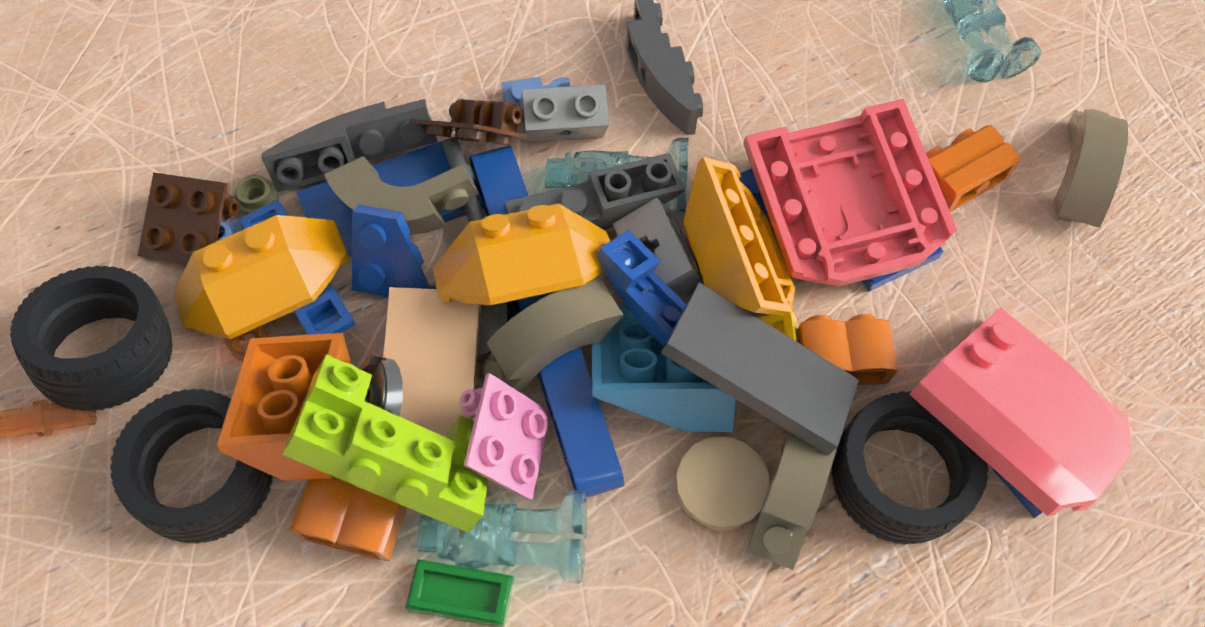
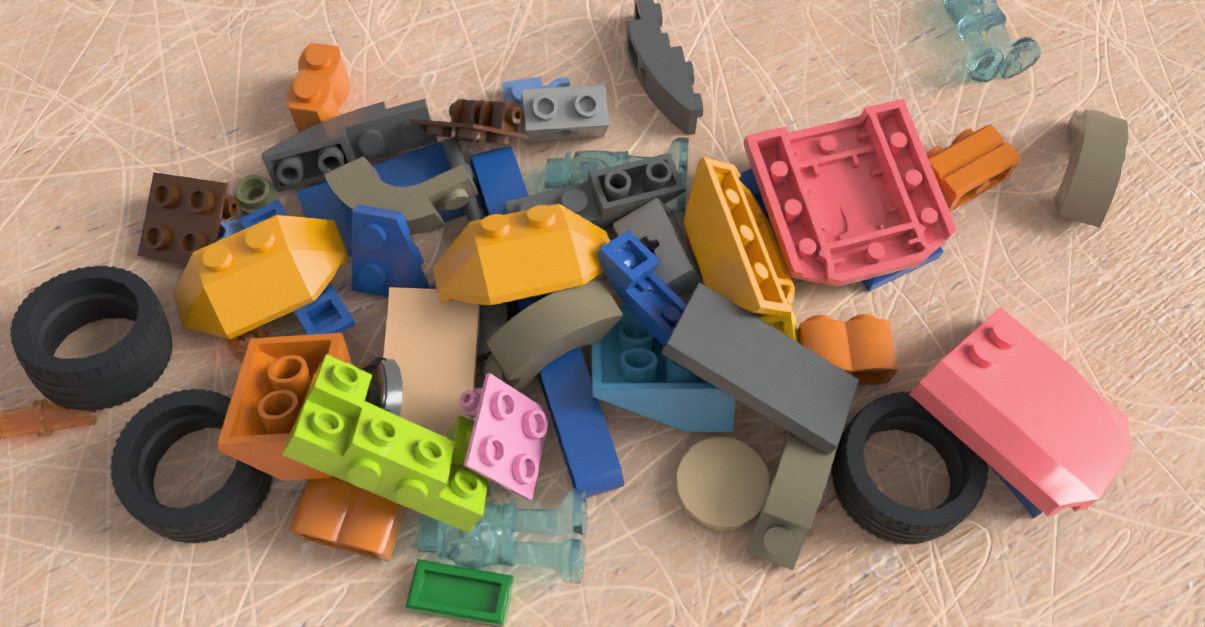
(319, 87): none -> orange brick

